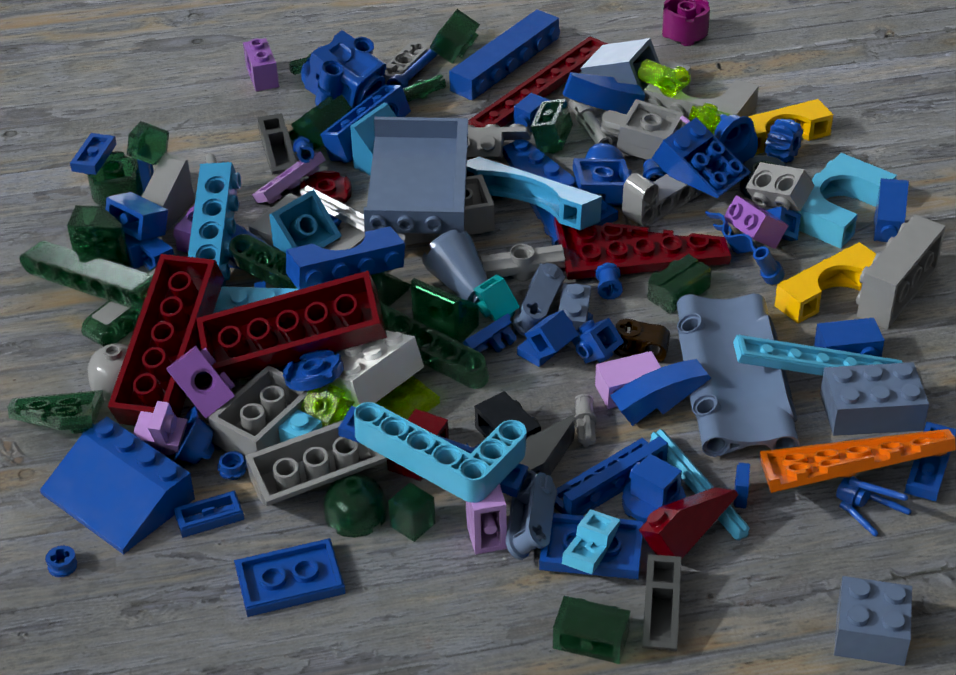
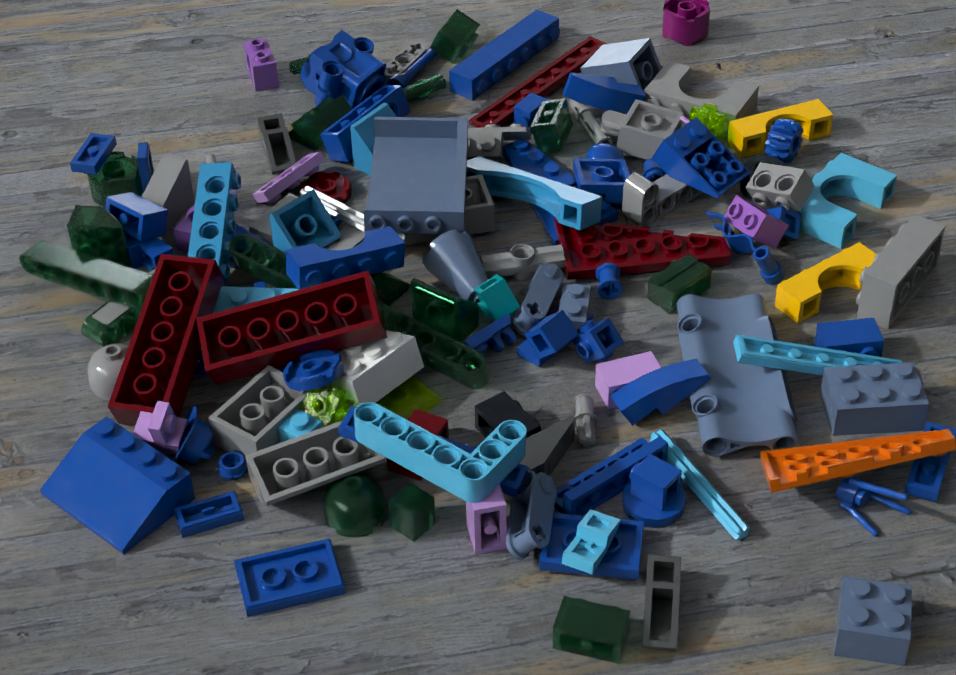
(59, 411): clear green plate -> none
(61, 569): blue bush -> none
(147, 143): clear green panel -> none
(208, 398): medium lavender brick -> none
(304, 149): blue pin -> none
(643, 338): dark brown piece -> none
(667, 79): clear neon green piece -> none
(679, 525): dark red slope -> none
(737, 136): blue piece -> none
(742, 485): blue tile -> none
(890, 208): blue slope -> none

